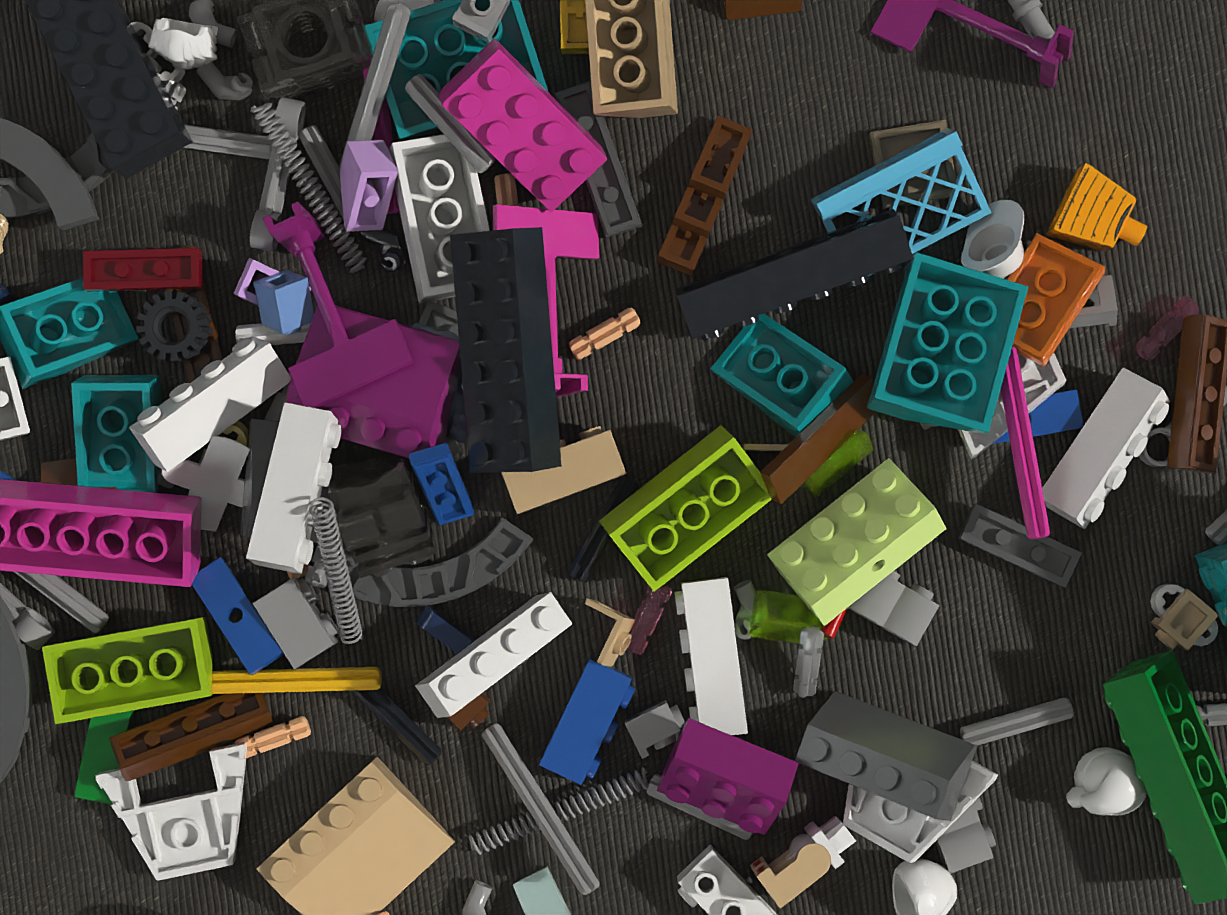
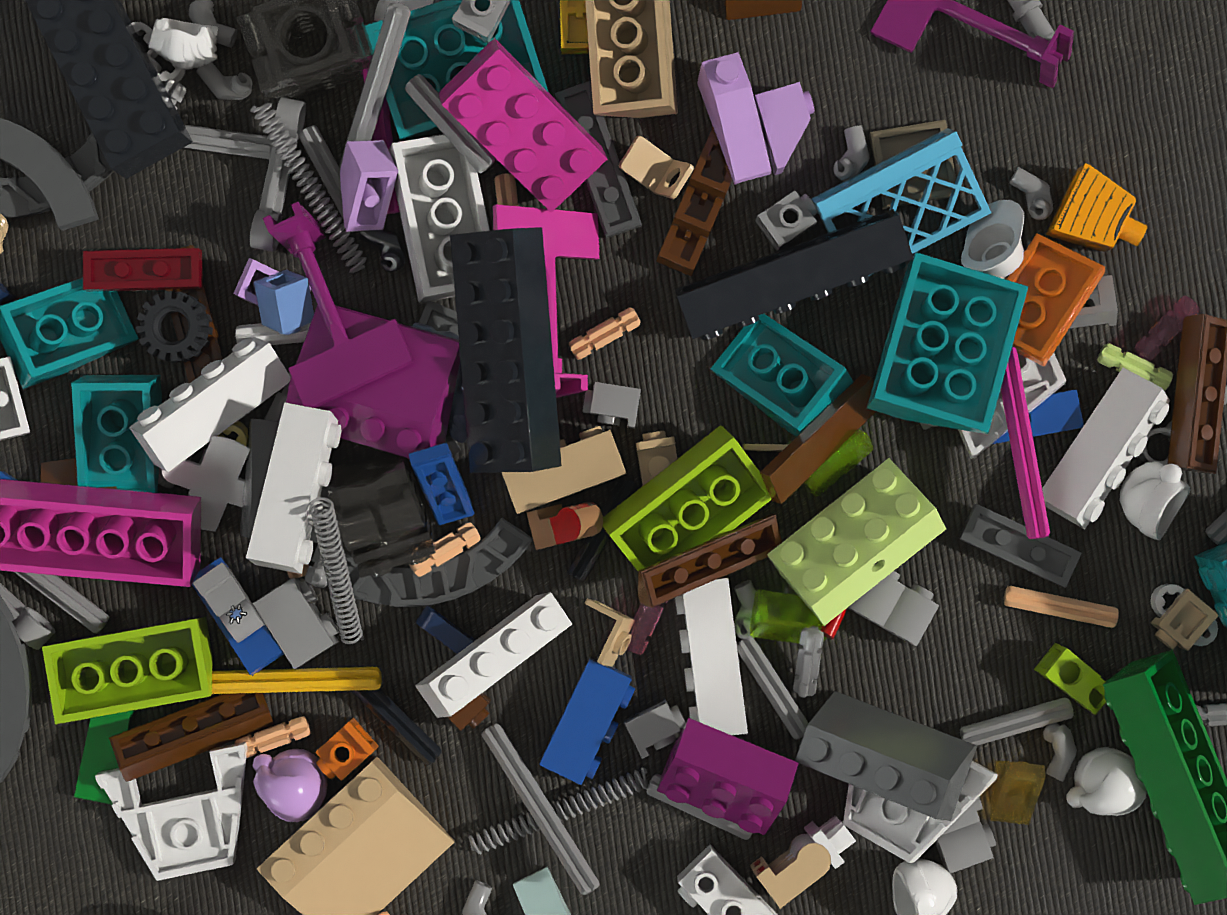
(229, 602): none -> light grey leg
(290, 784): none -> lavender piece
(355, 740): none -> orange brick
(448, 547): none -> light nougat axle
(561, 525): none -> leg
(612, 404): none -> light grey brick
(654, 168): none -> tan bracket
(655, 454): none -> tan bracket
(708, 561): none -> reddish brown slope
(734, 116): none -> lavender slope
(772, 687): none -> light grey axle
(777, 229): none -> light grey brick
(783, 119): none -> lavender slope
(855, 157): none -> light grey arm
(1016, 791): none -> clear yellow slope
(1036, 191): none -> light grey arm
(1061, 606): none -> light nougat axle
(1064, 749): none -> light grey arm
(1073, 677): none -> lime leg
(1112, 356): none -> yellowish green axle
(1153, 497): none -> white piece

